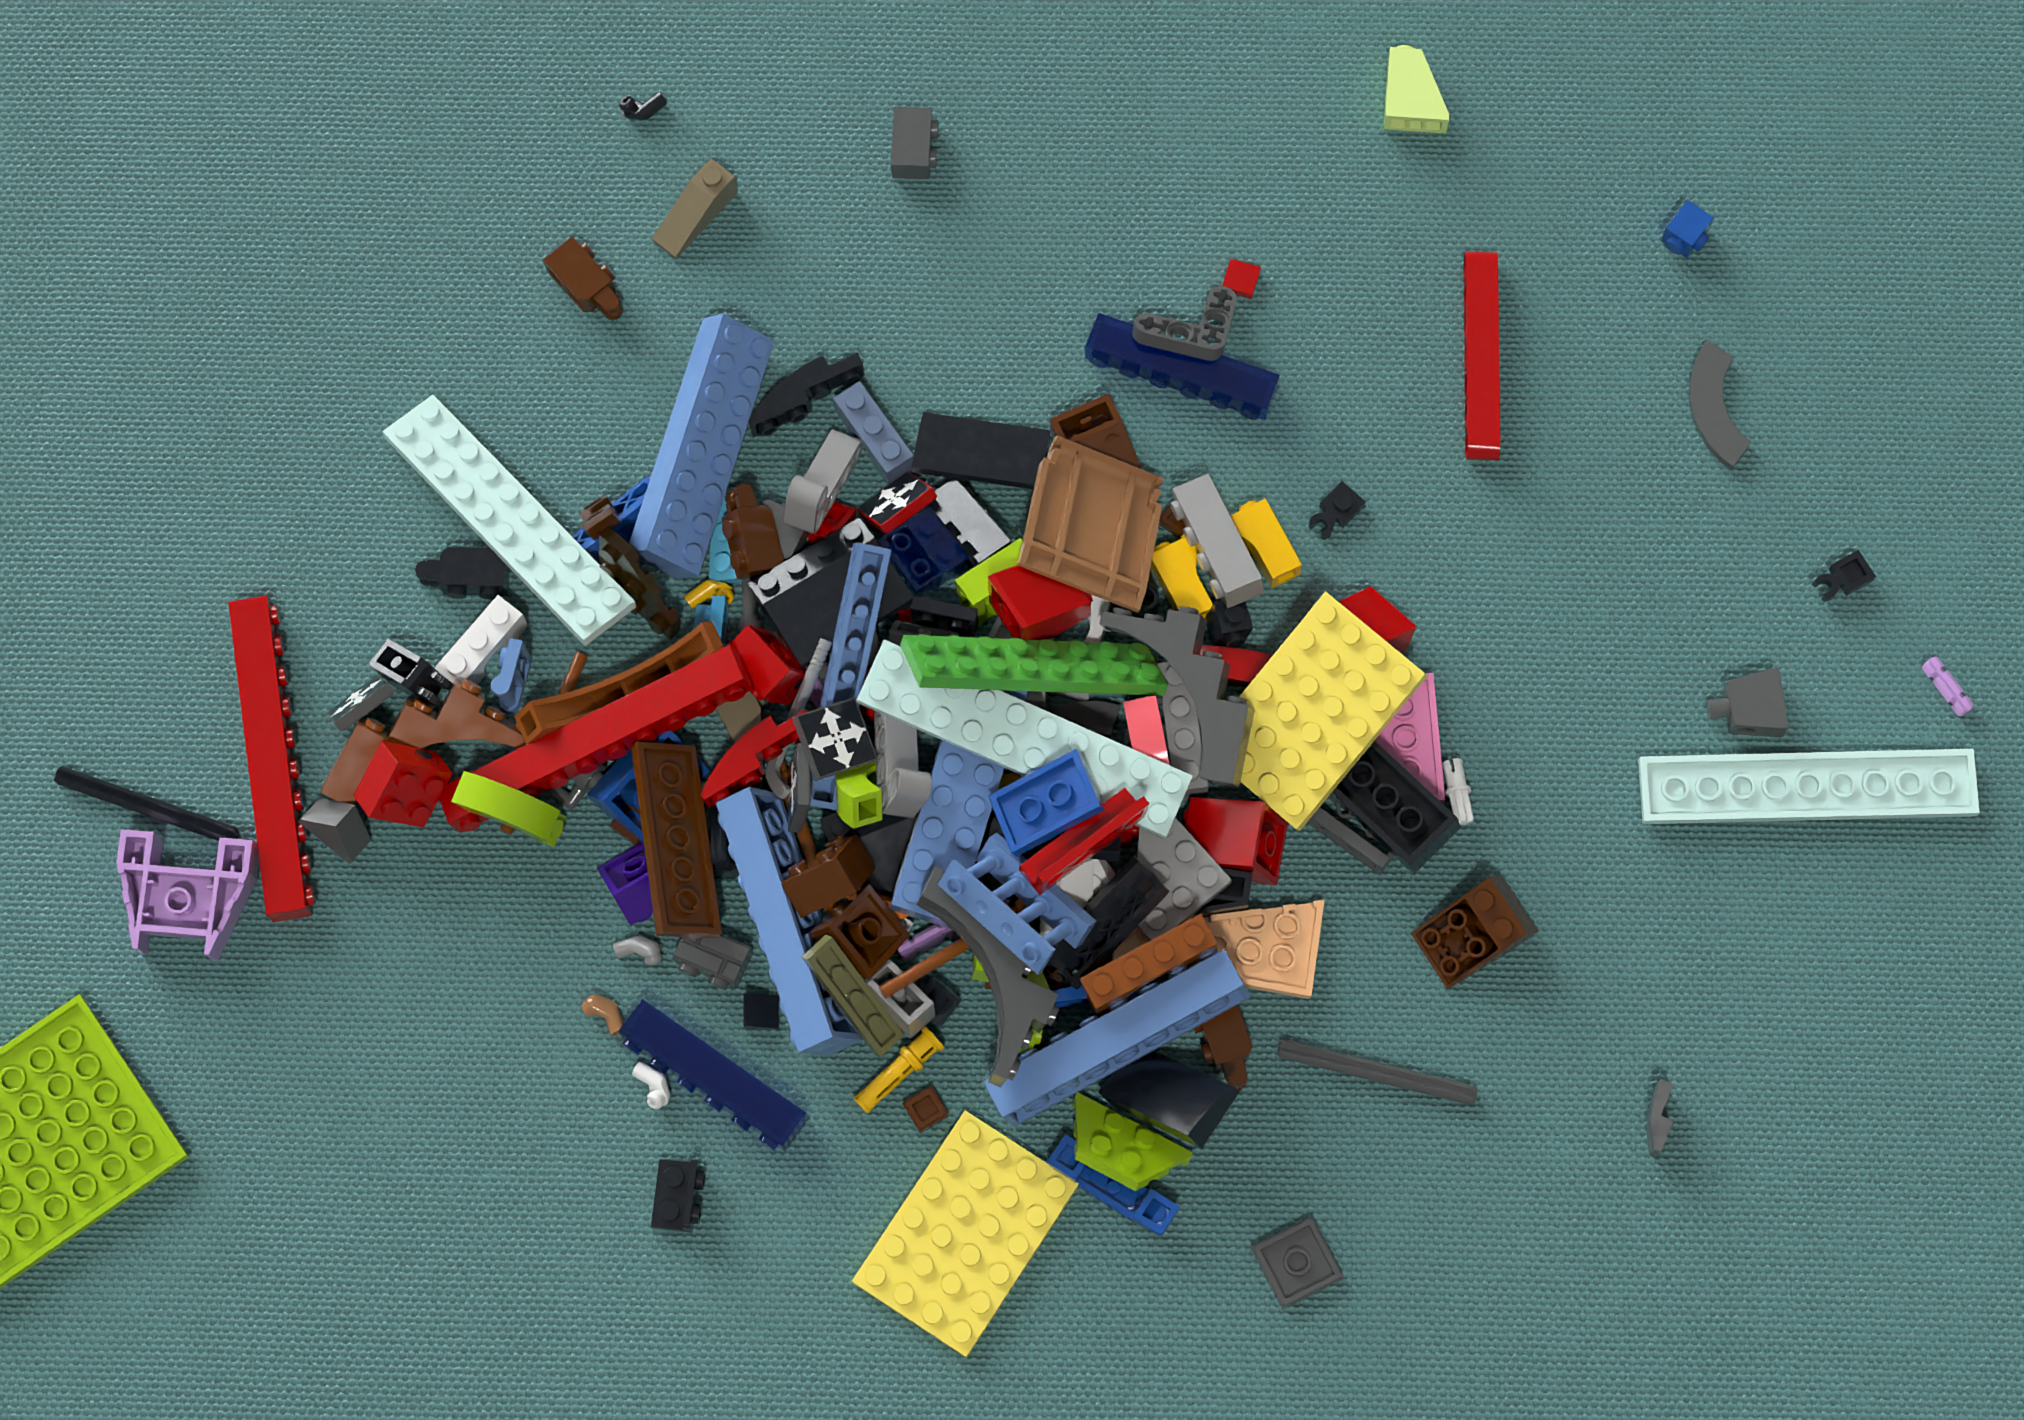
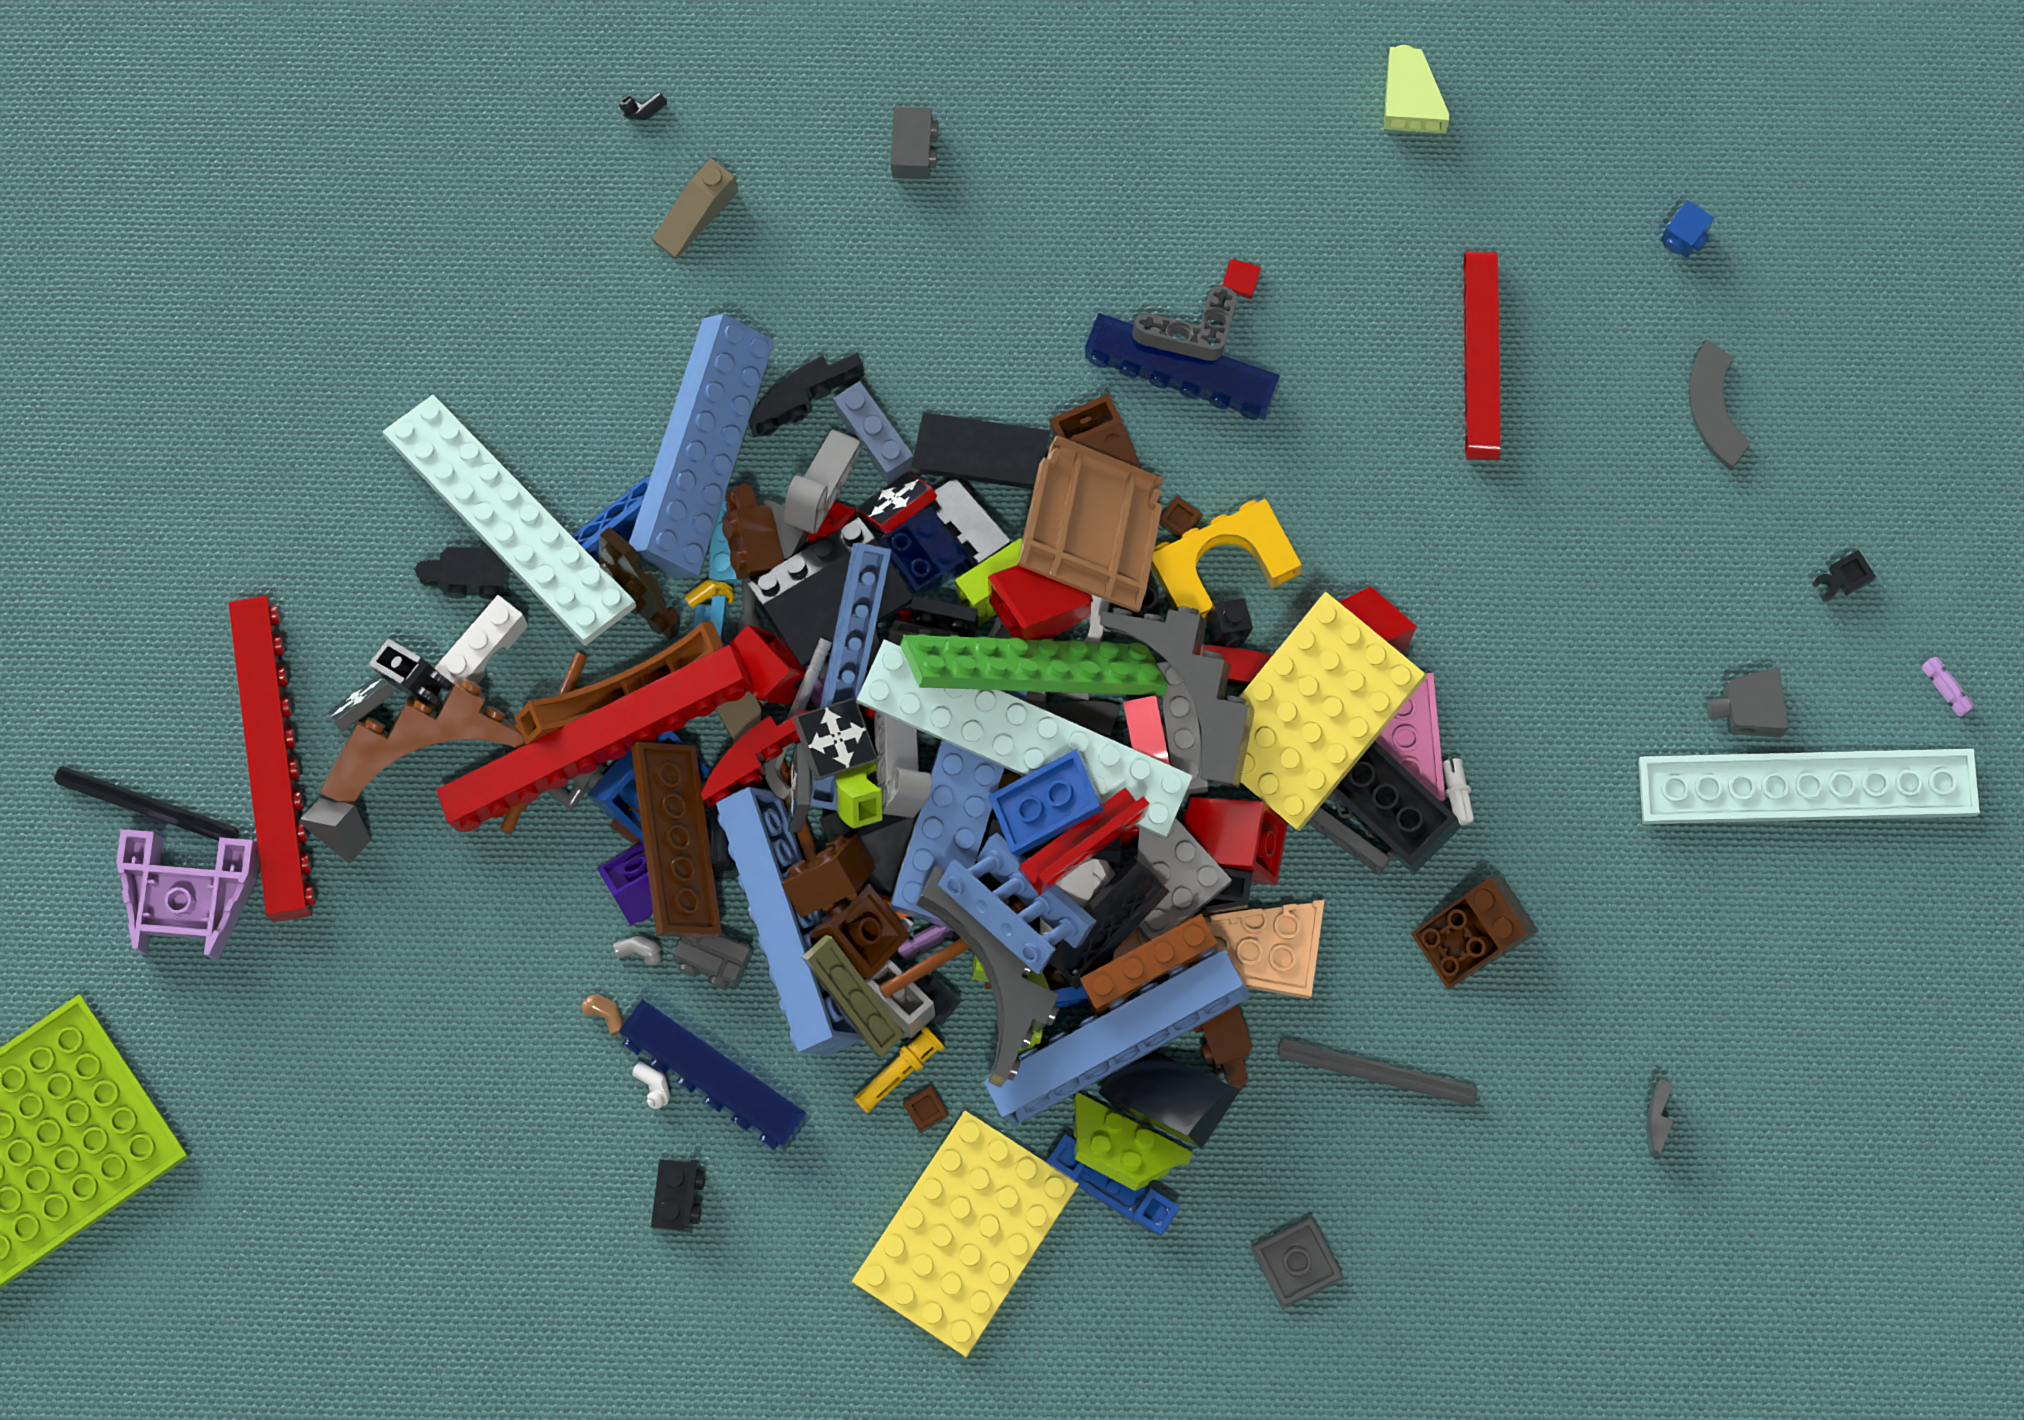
(402, 784): red brick -> none
(509, 807): lime arch -> none
(513, 676): medium blue plate -> none
(583, 278): reddish brown hinge -> none
(599, 516): reddish brown slope -> none
(760, 1011): black slope -> none
(1217, 541): light grey brick -> none
(1338, 508): black plate -> none

